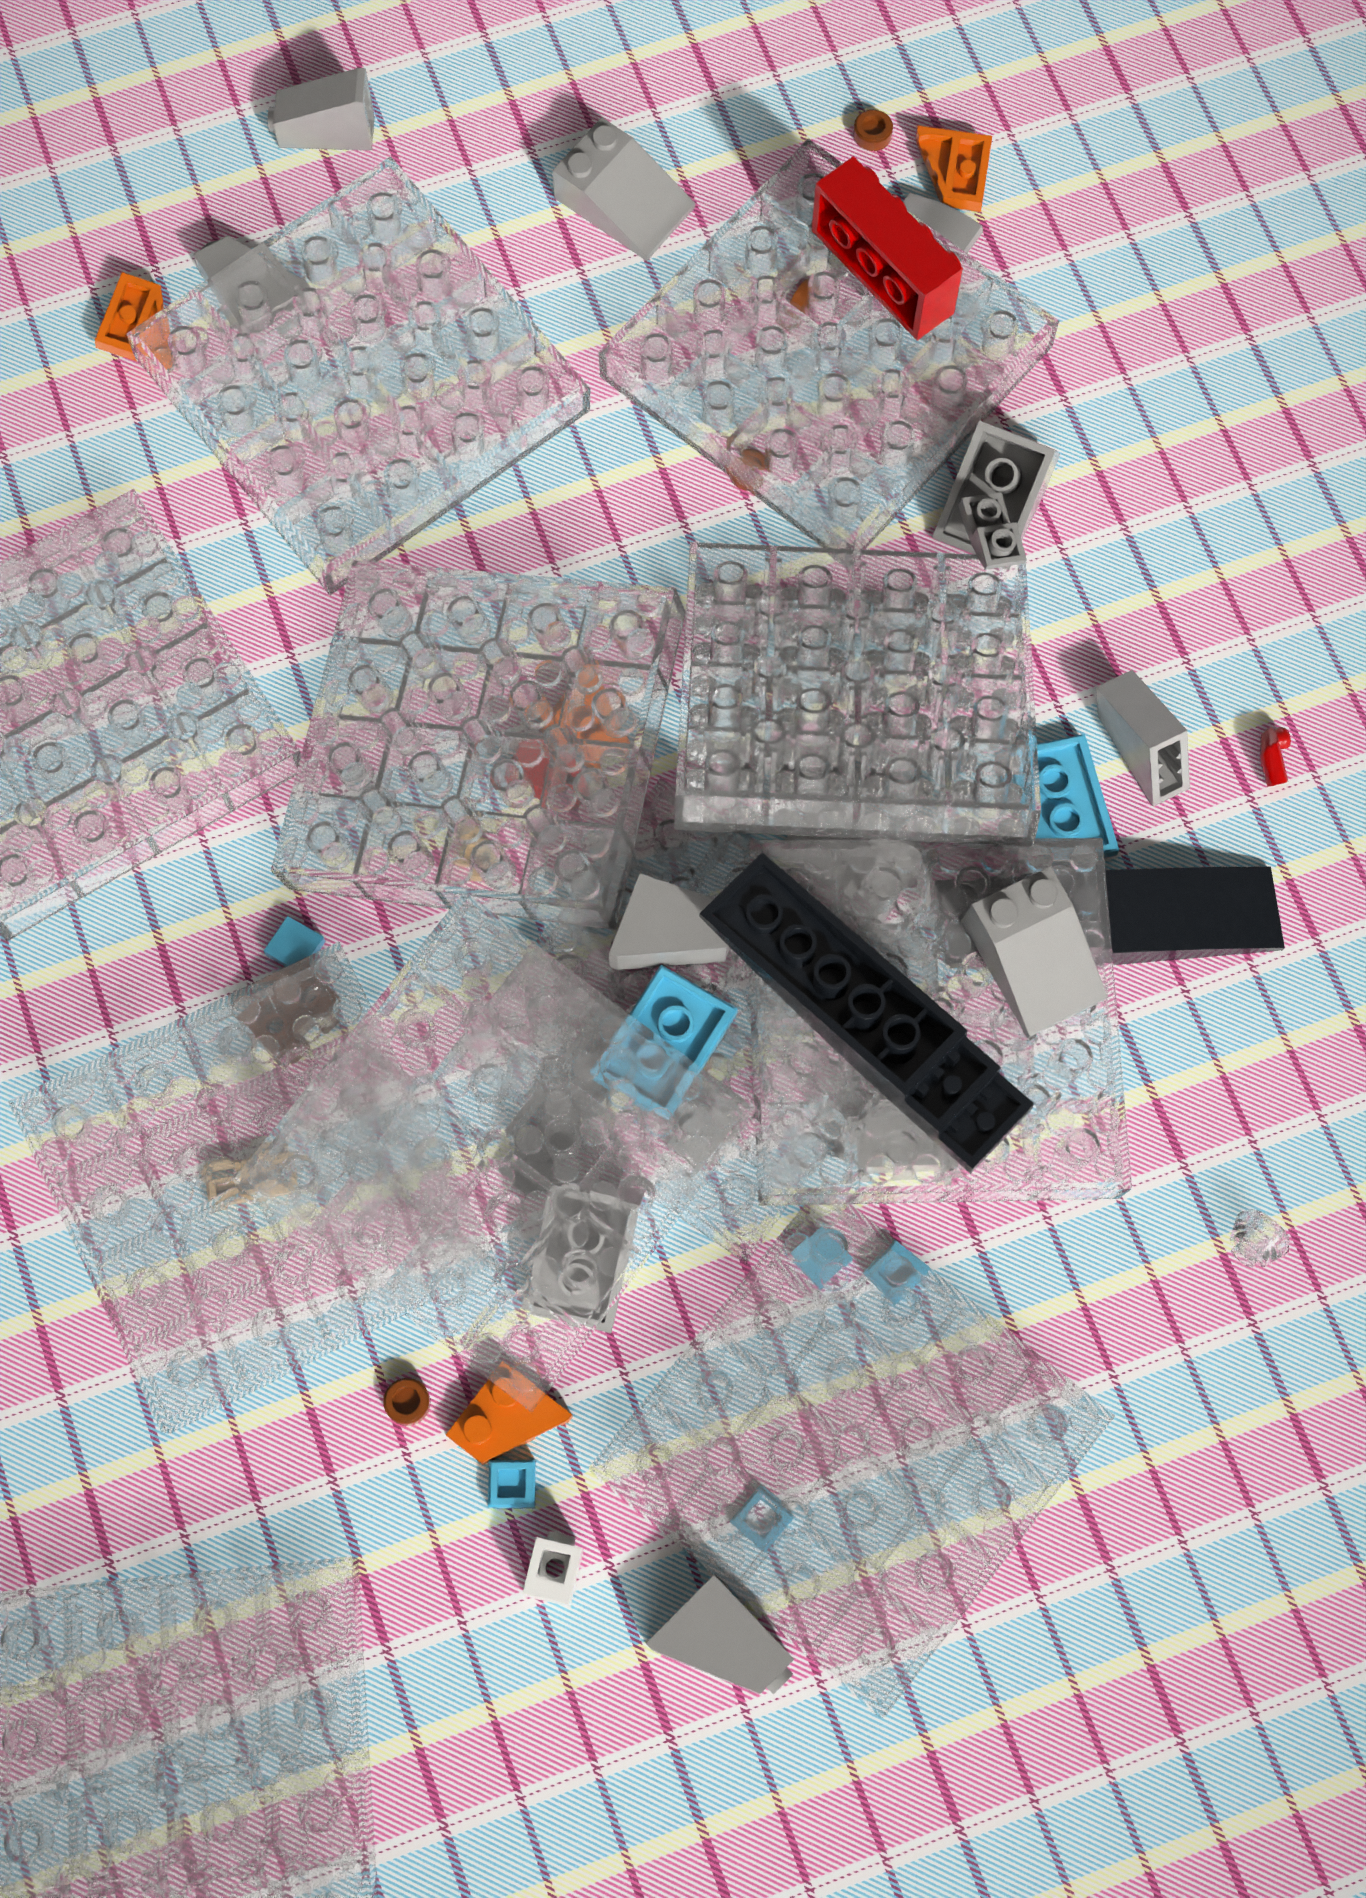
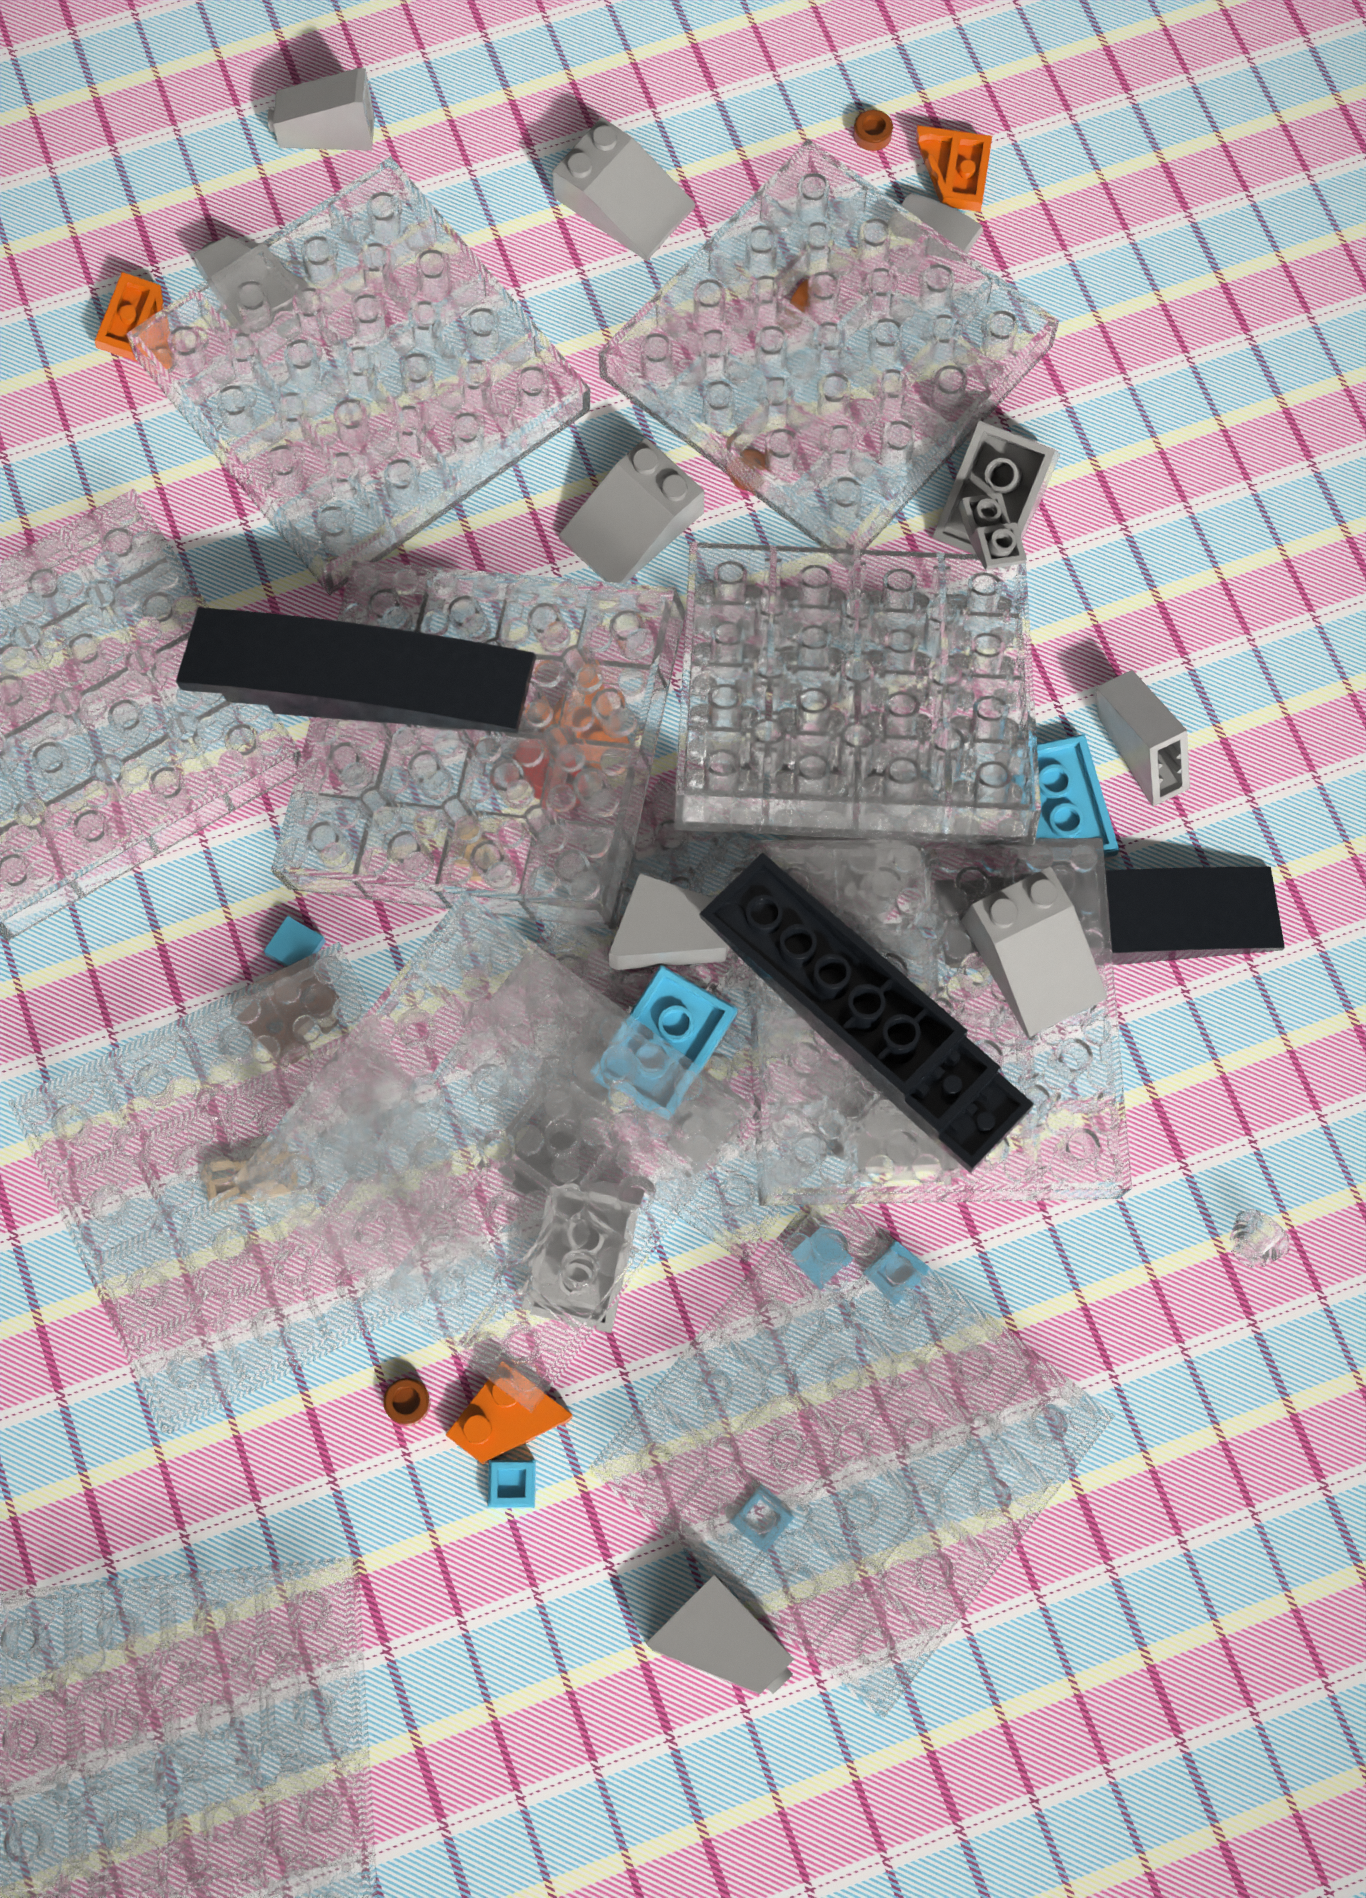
(355, 671): none -> black slope
(539, 1583): white brick -> none
(633, 514): none -> light grey slope
(886, 247): red brick -> none
(1271, 756): red arm -> none

